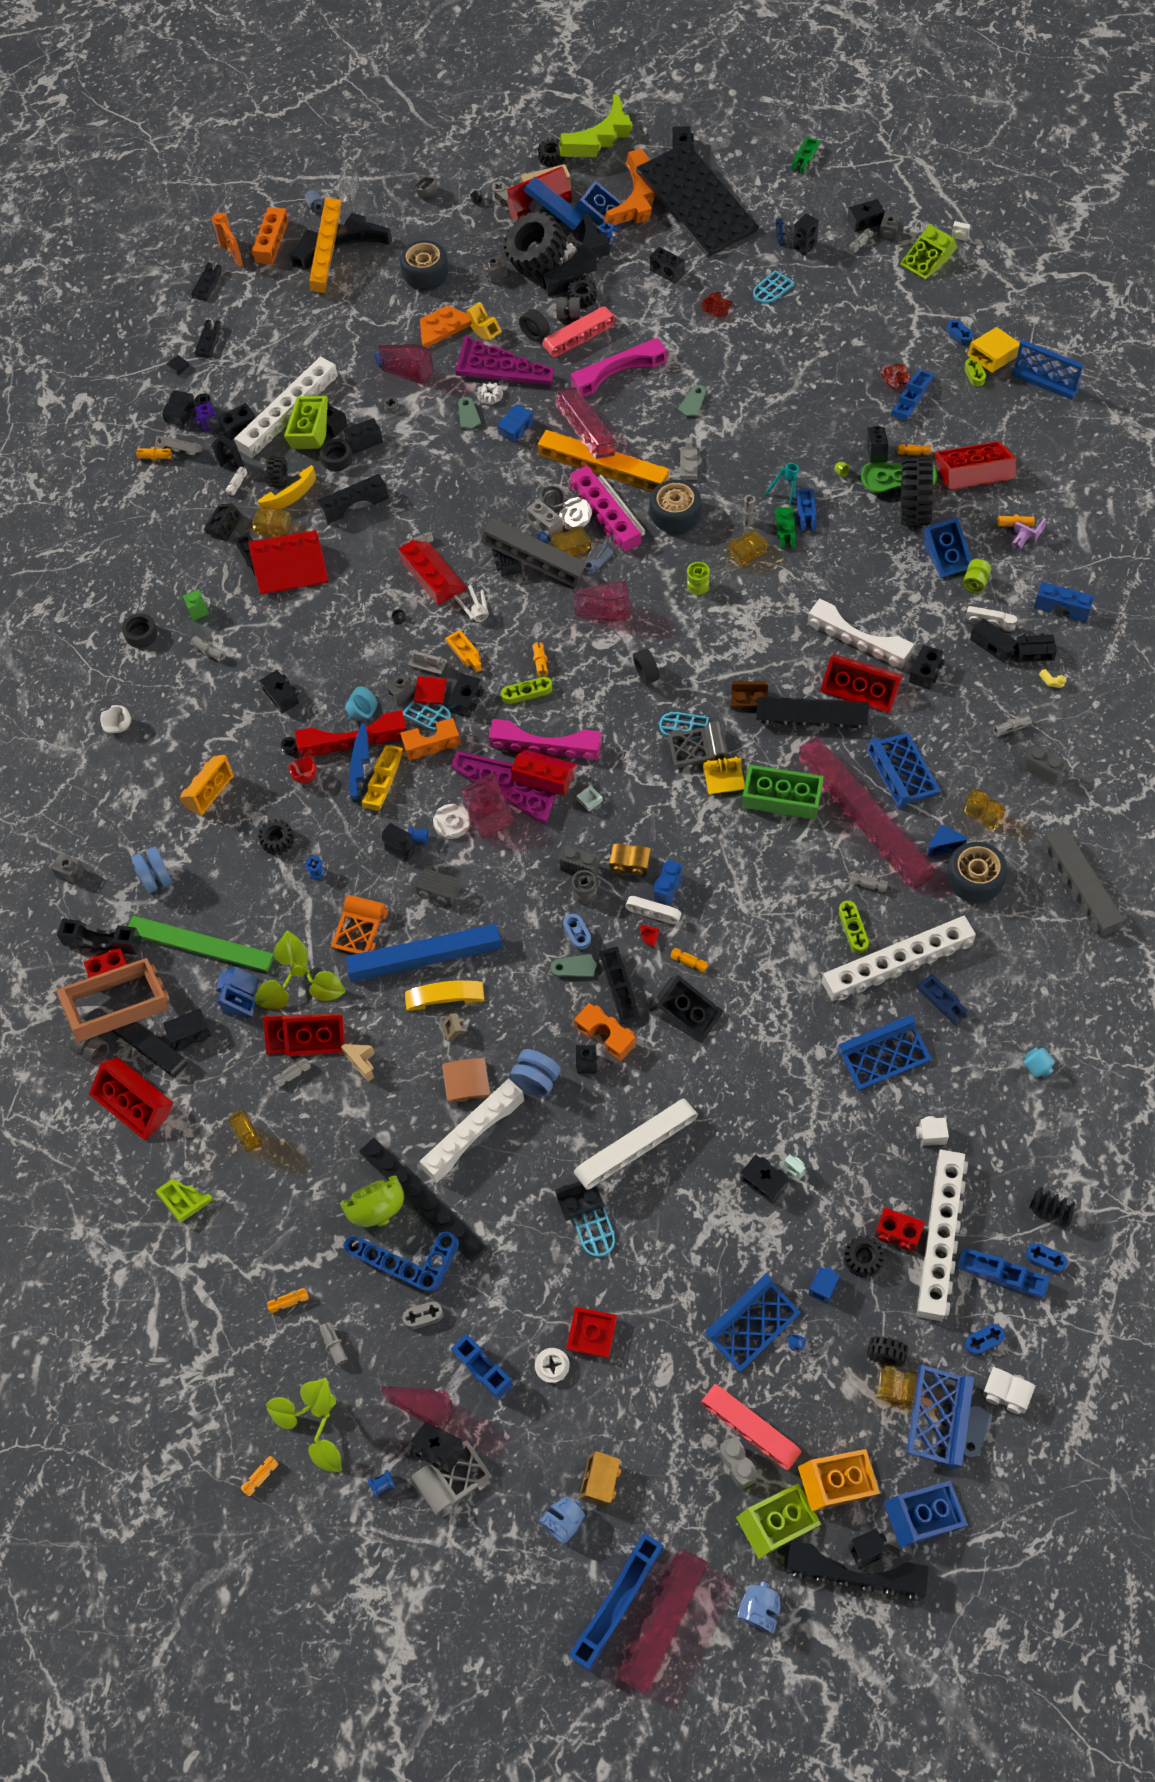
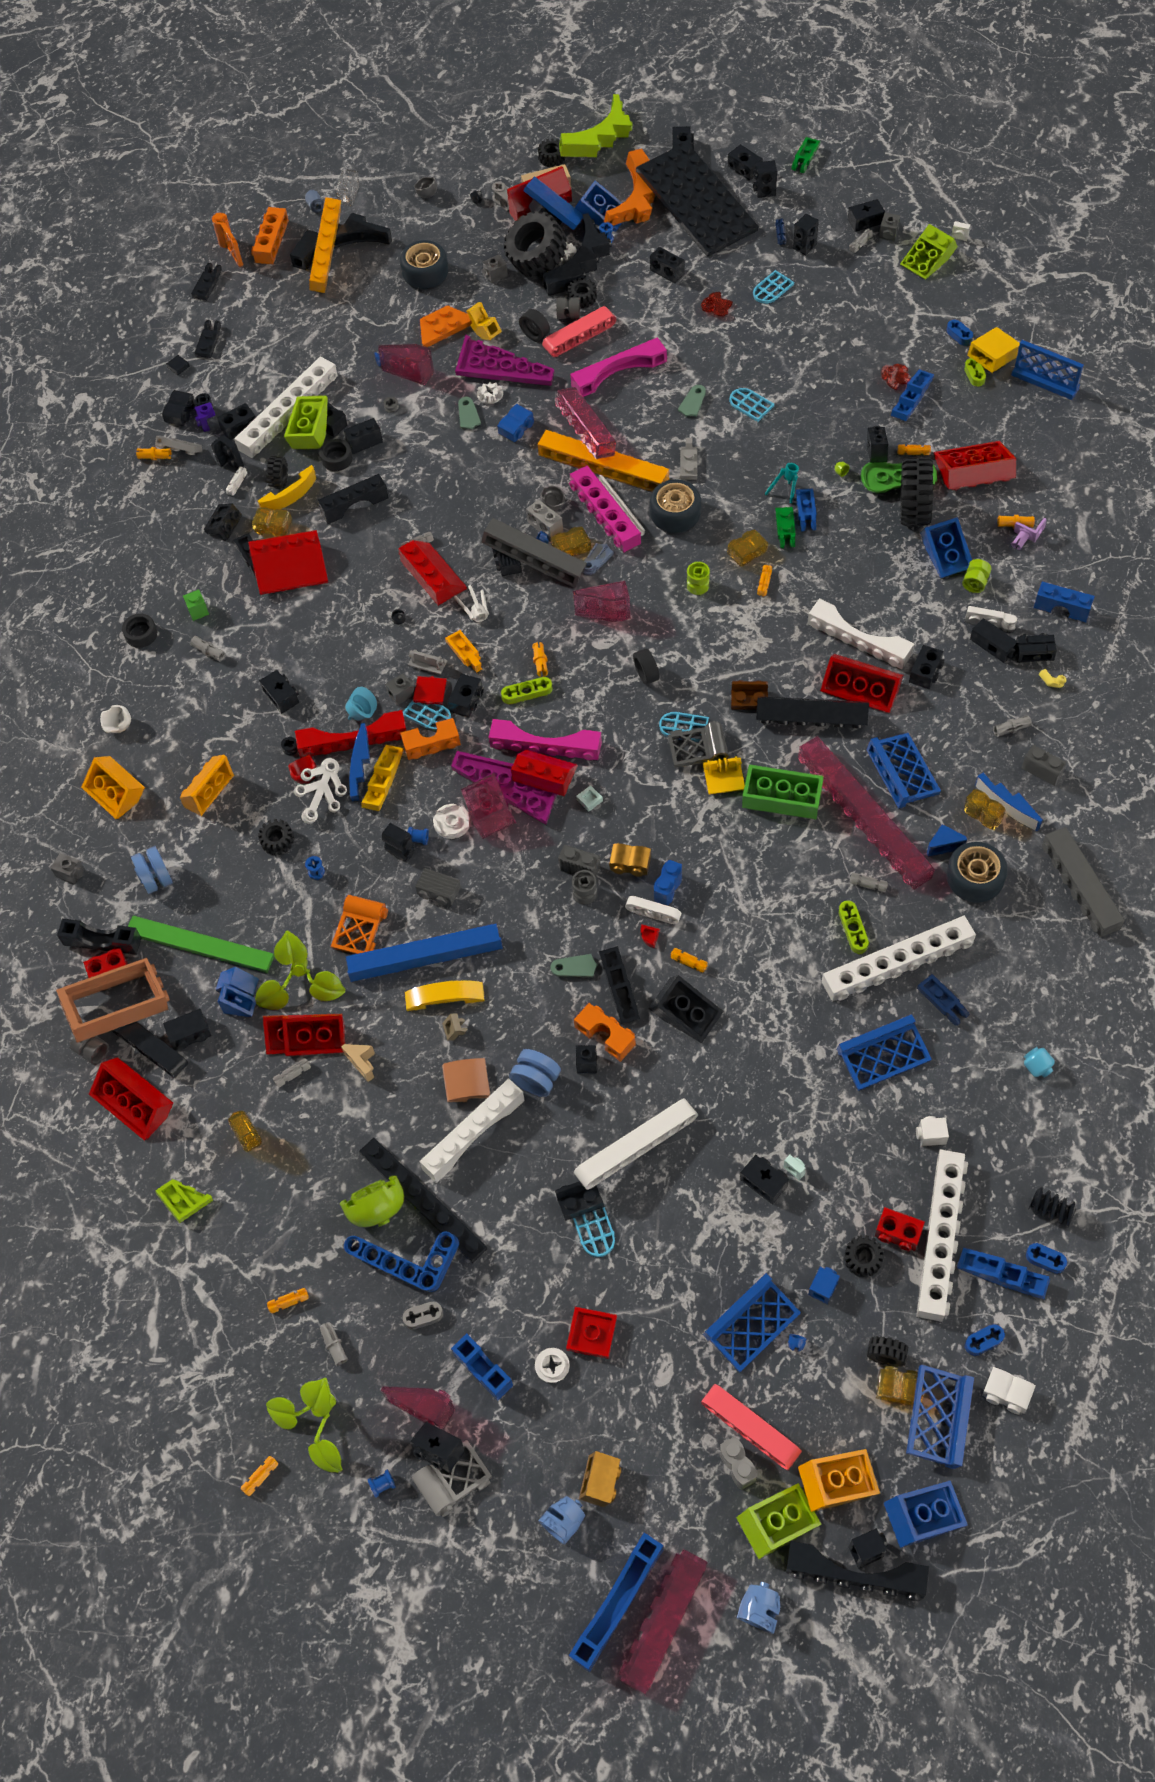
(112, 786): none -> light orange slope
(321, 787): none -> white plant
(575, 513): white tile -> none
(578, 932): medium blue plate -> none
(739, 391): none -> medium azure window
(743, 161): none -> black brick
(749, 510): light grey pin -> none
(764, 580): none -> light orange axle
(765, 179): none -> black brick
(976, 1430): sand blue piece -> none
(1015, 805): none -> slope

